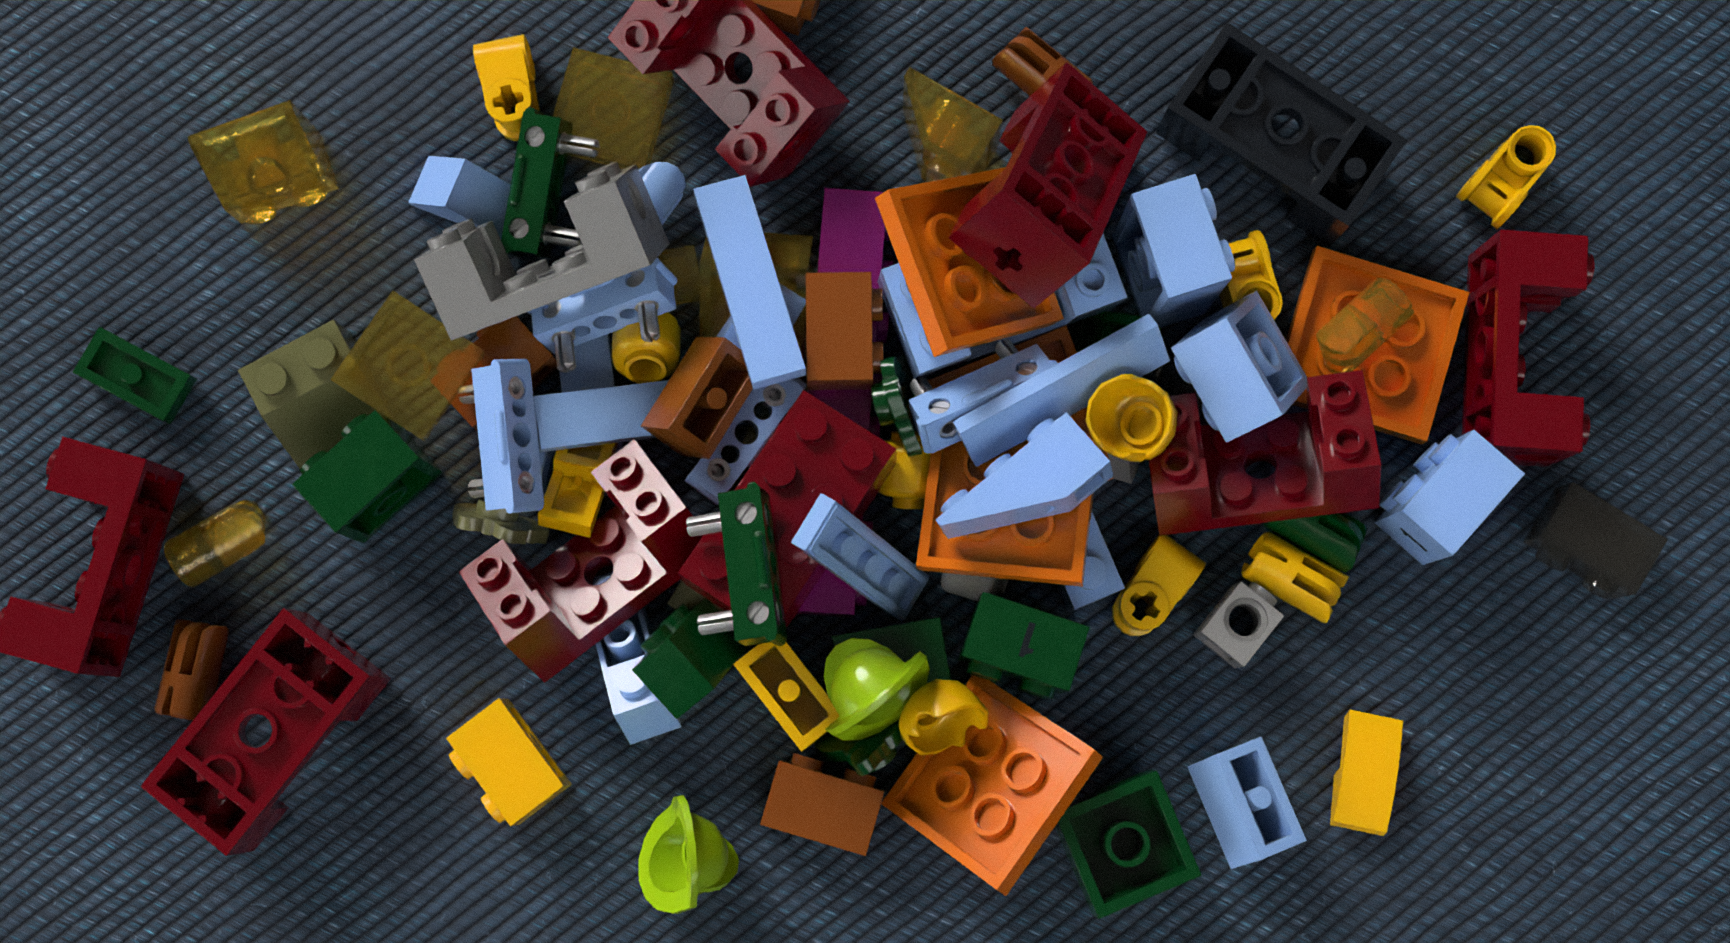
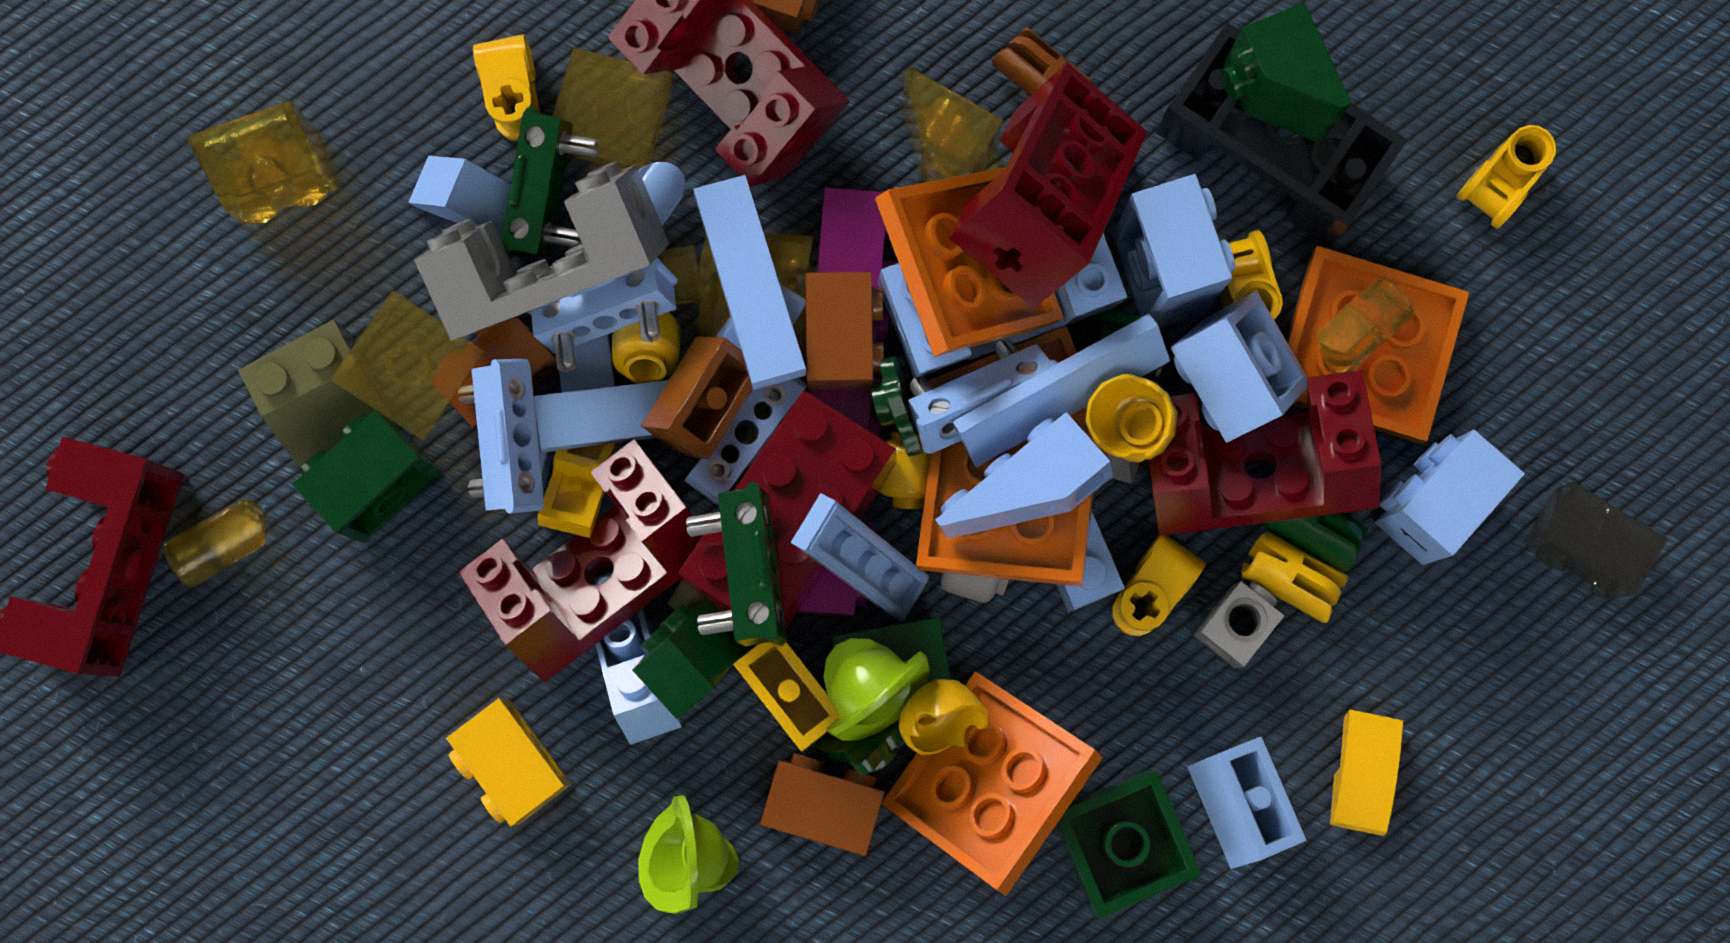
(134, 375): dark green plate -> none
(191, 668): dark orange arm -> none
(304, 686): dark red plate -> none
(499, 523): olive animal -> none
(1022, 645): dark green brick -> none
(1286, 75): none -> dark green slope
(1504, 281): dark red plate -> none

